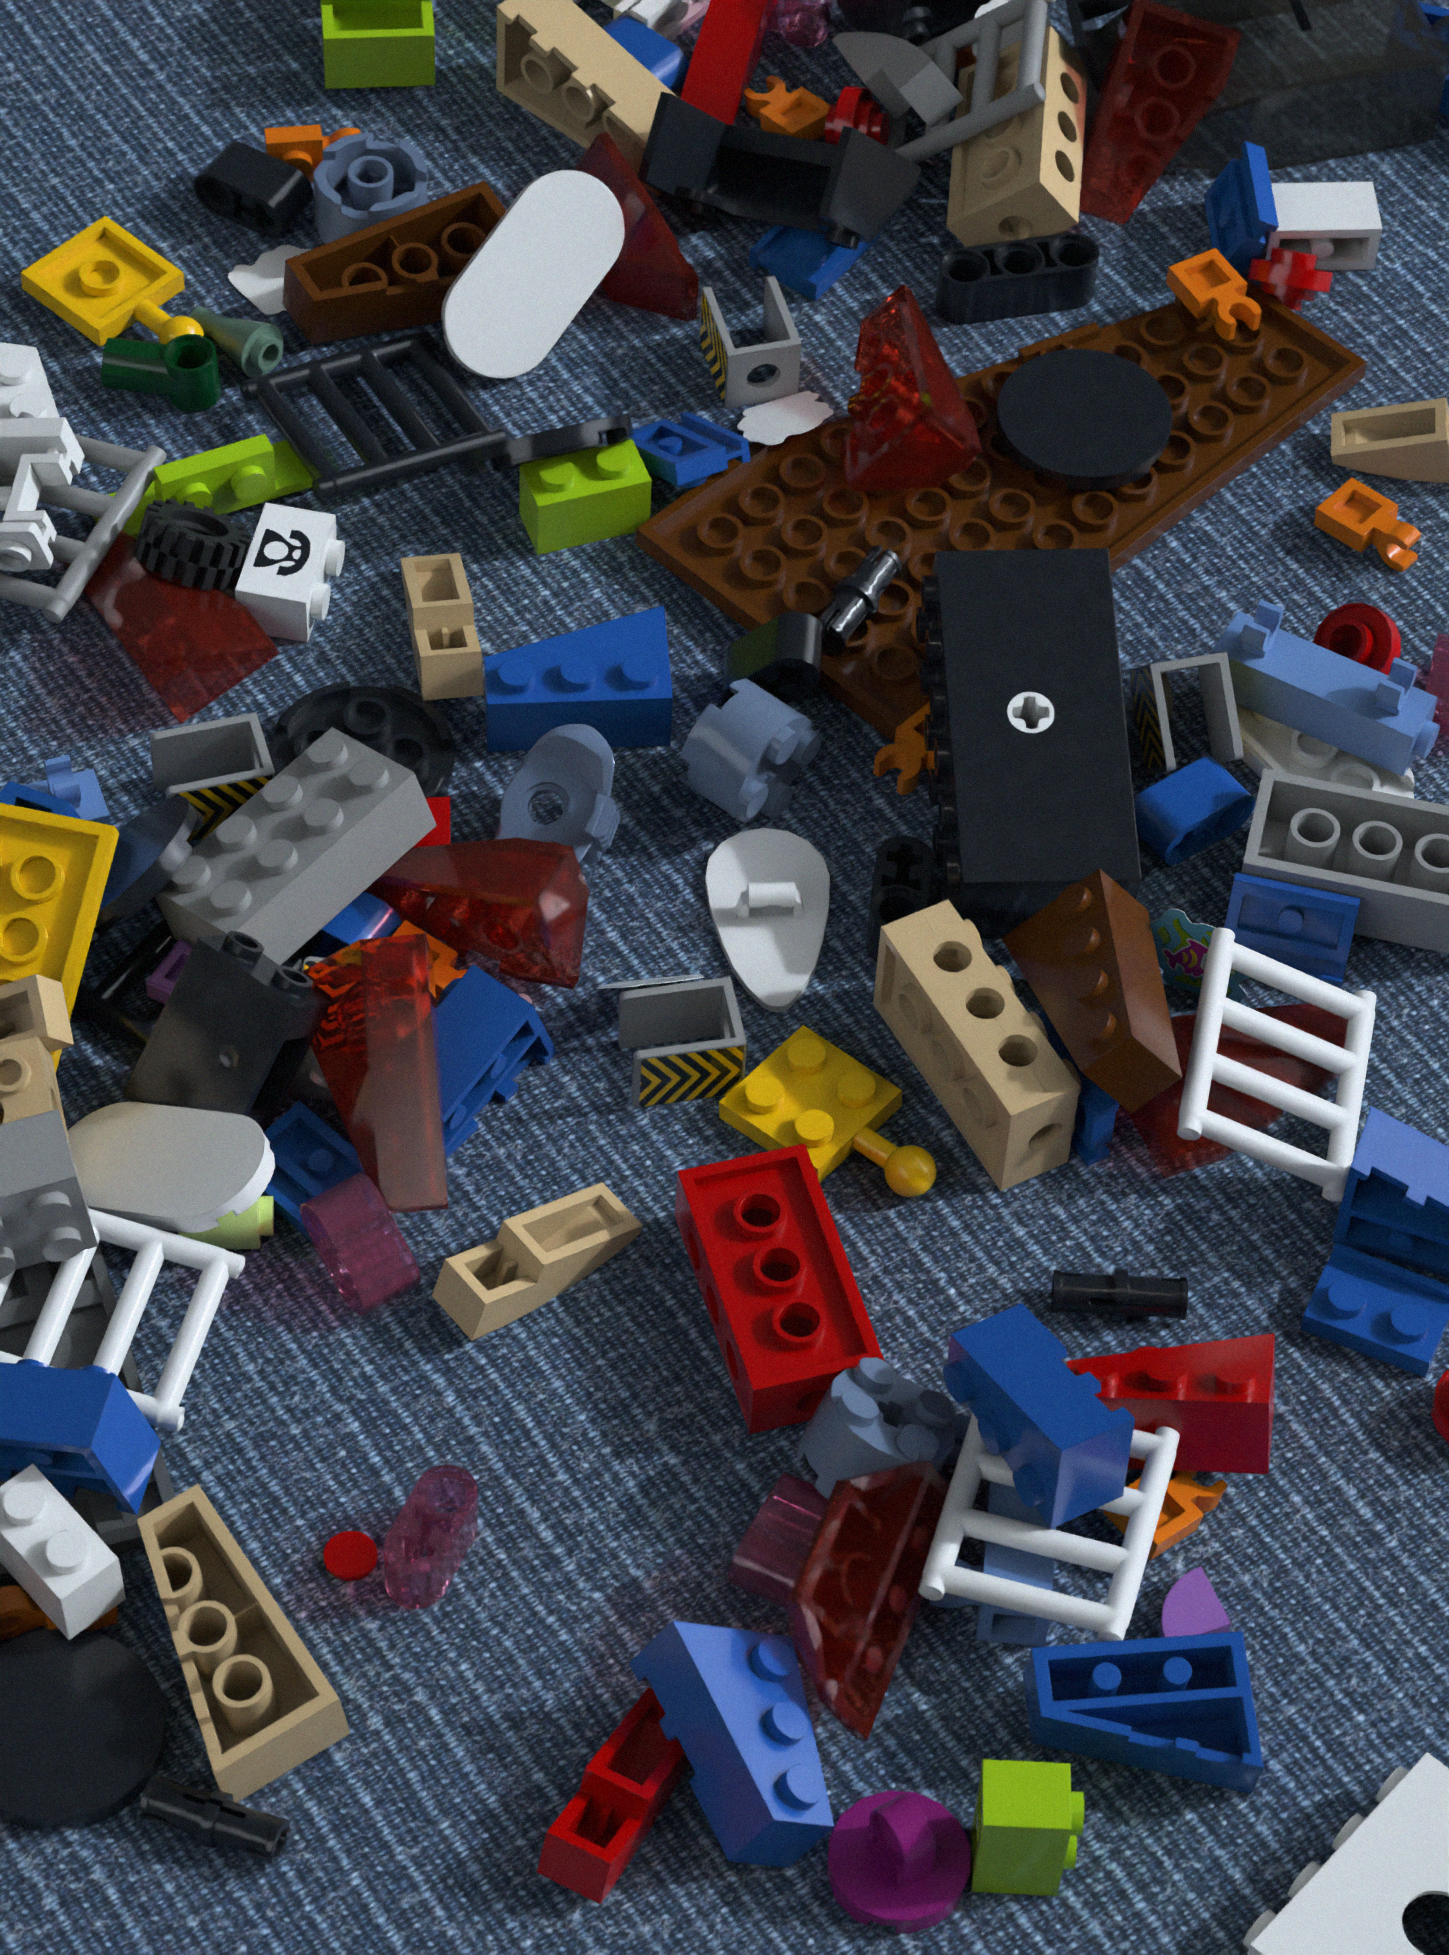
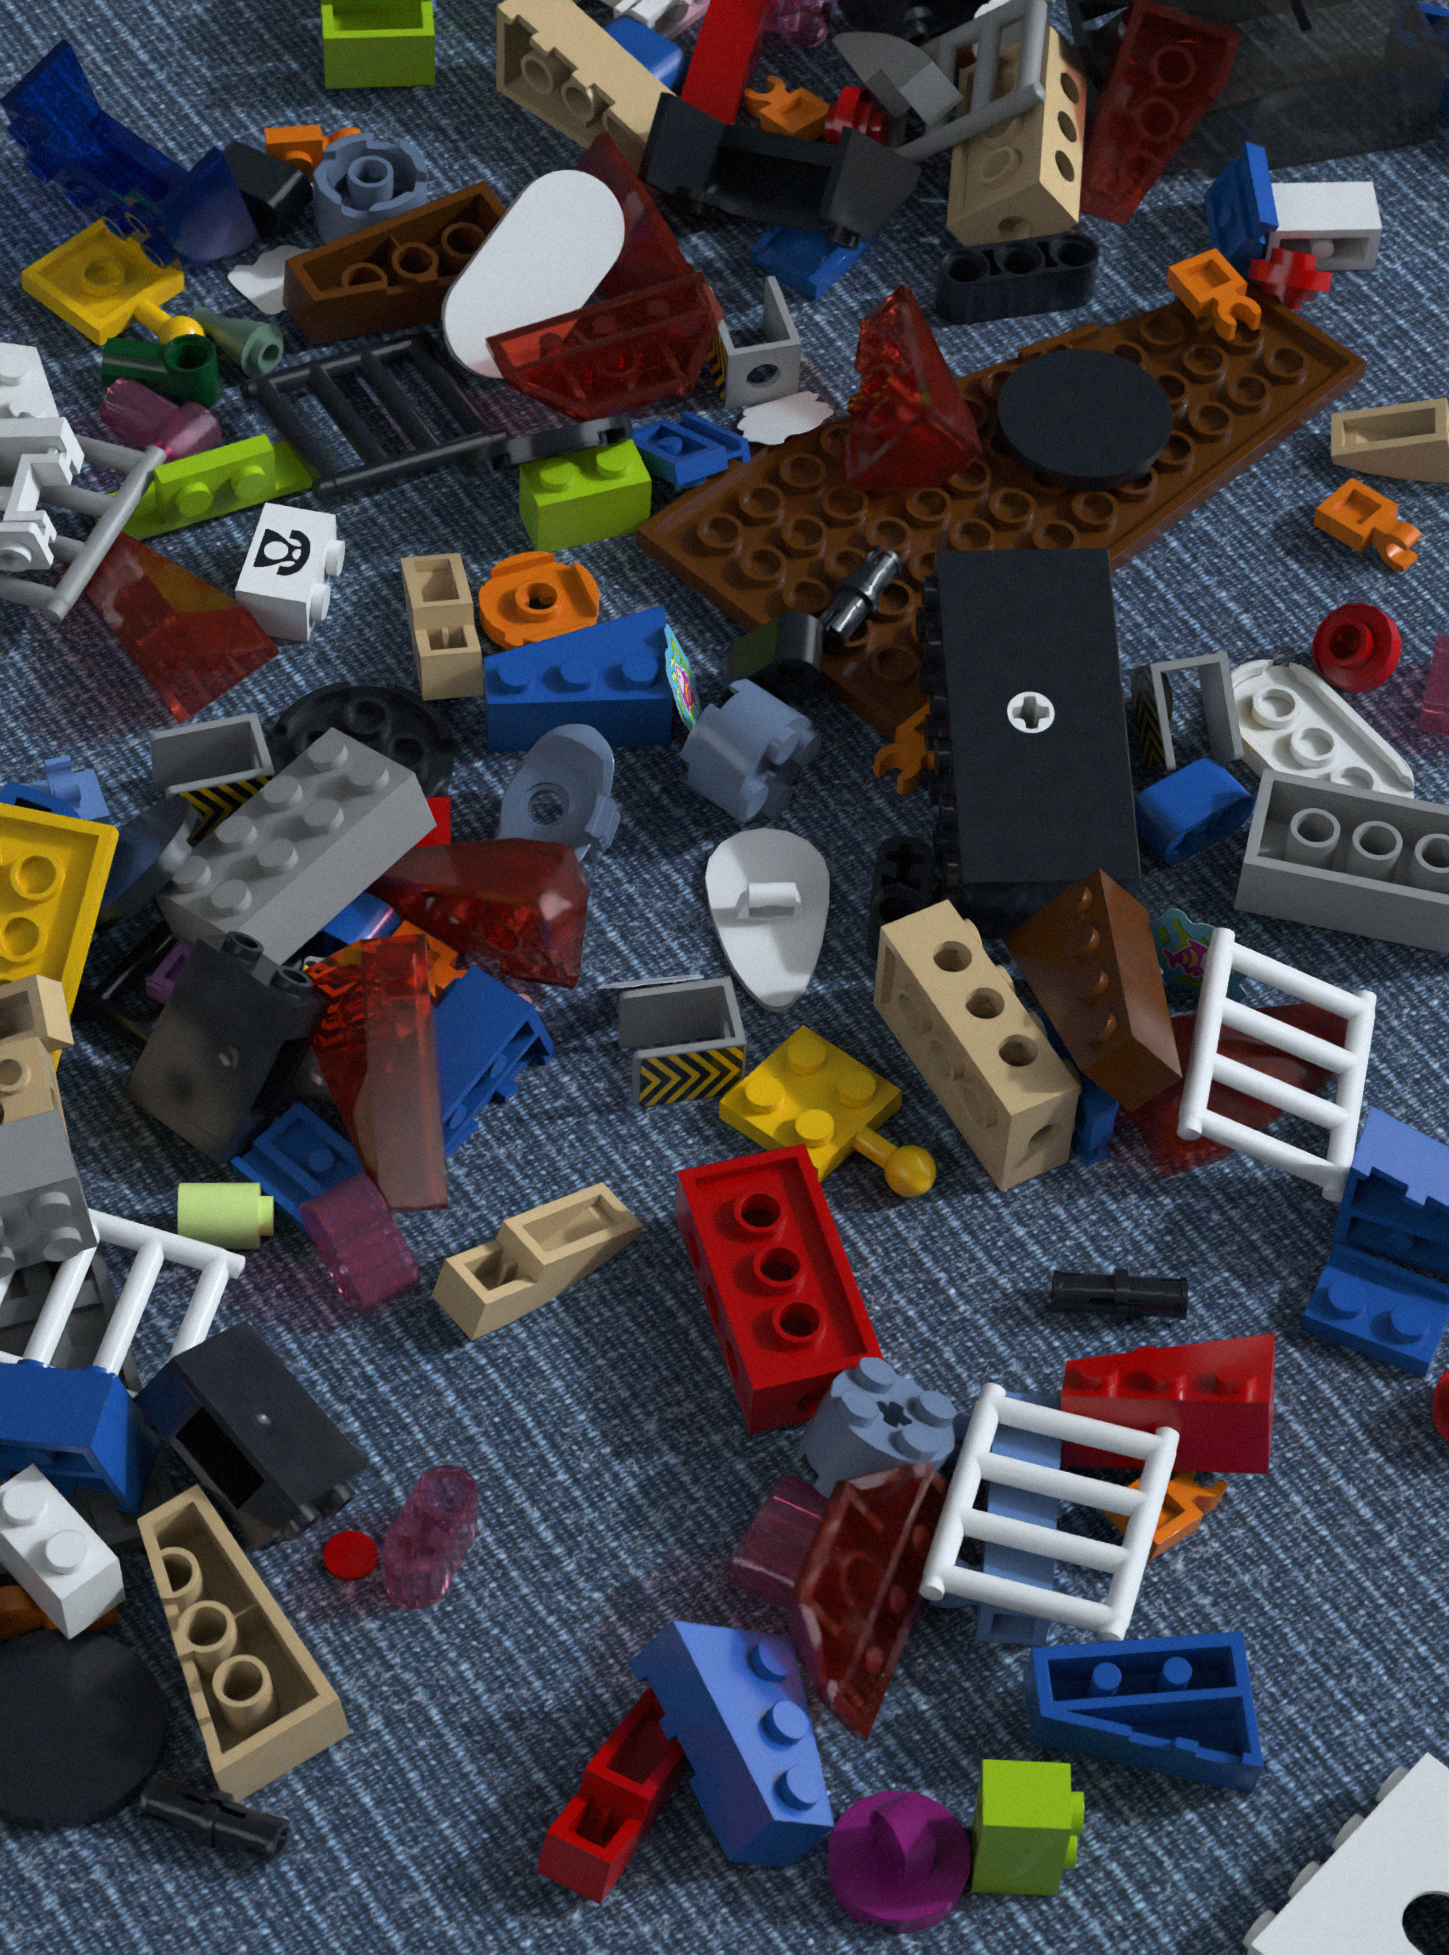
(104, 166): none -> clear blue windscreen
(158, 422): none -> clear pink piece
(170, 1164): white tile -> none
(192, 545): black tyre -> none
(252, 1435): none -> black piece
(530, 576): none -> orange plate
(613, 351): none -> clear red wedge
(682, 681): none -> sticker
(1039, 1415): blue wedge -> none
(1192, 1608): medium lavender tile -> none
(1294, 924): blue plate -> none
(1328, 694): medium blue brick -> none

